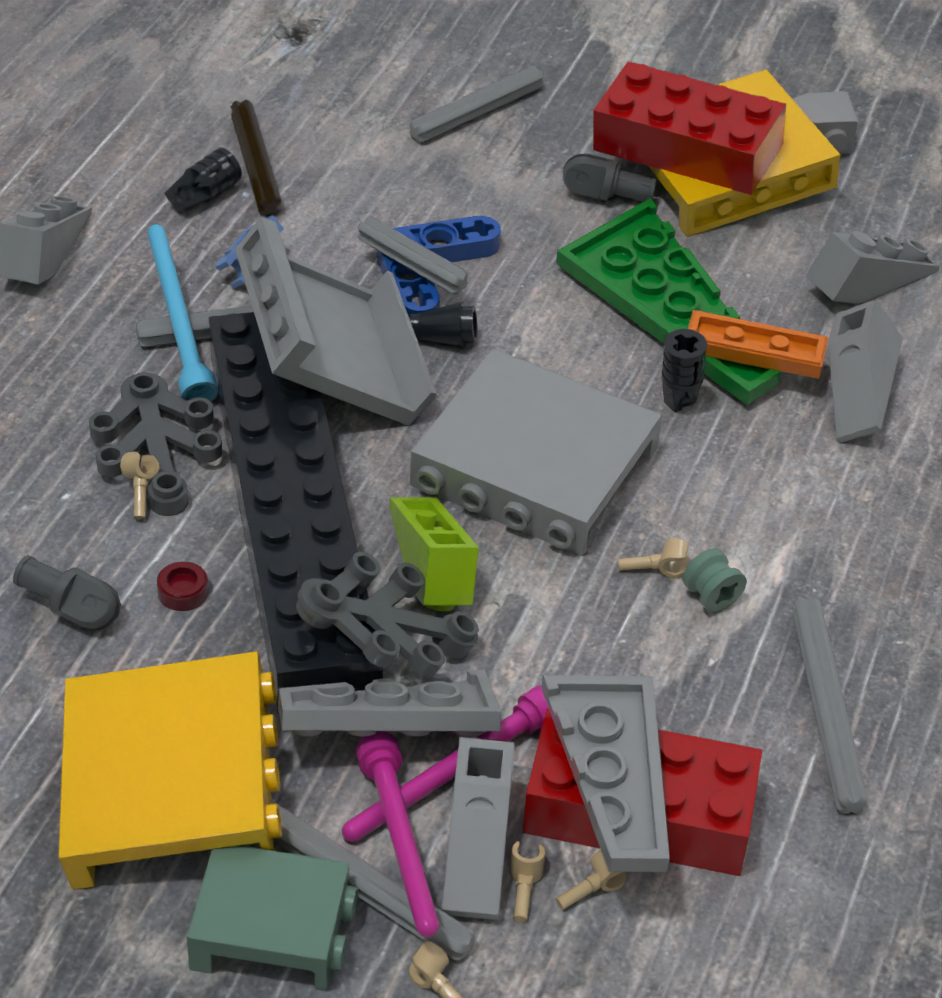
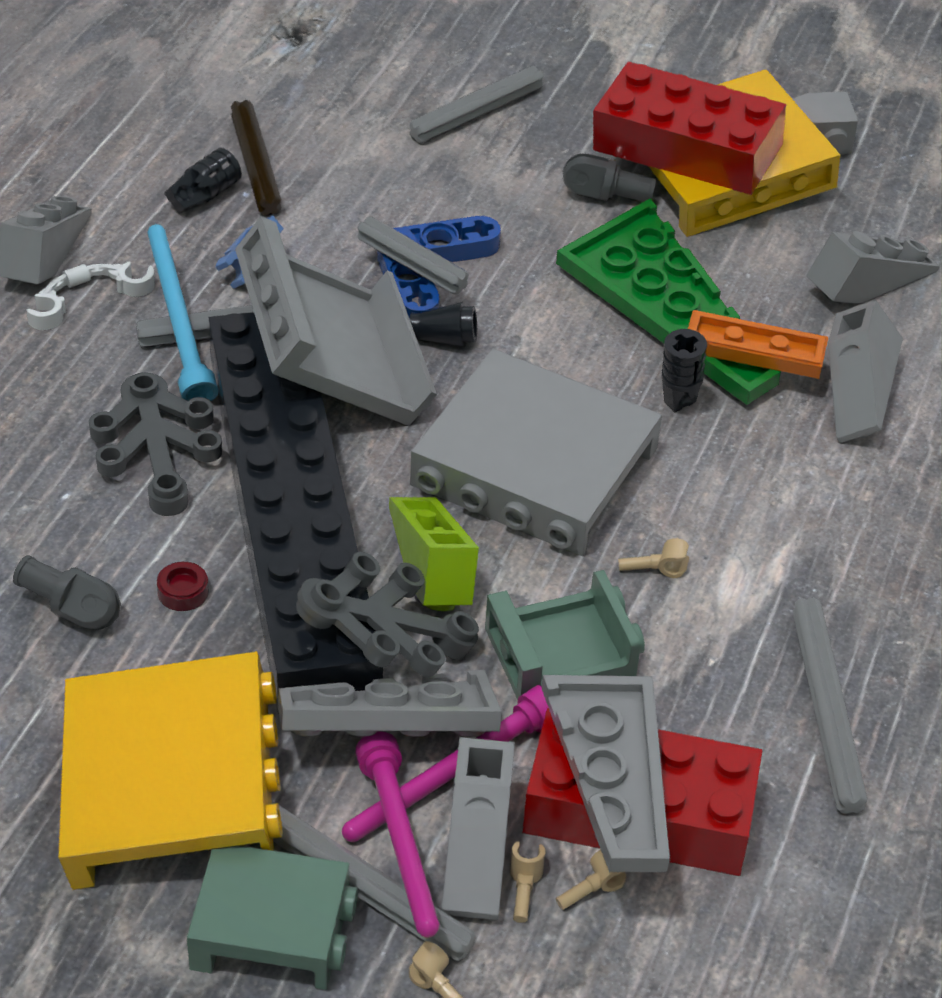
(55, 306): none -> white piece
(130, 468): tan hand -> none
(564, 635): none -> sand green panel
(714, 580): sand green wheel -> none

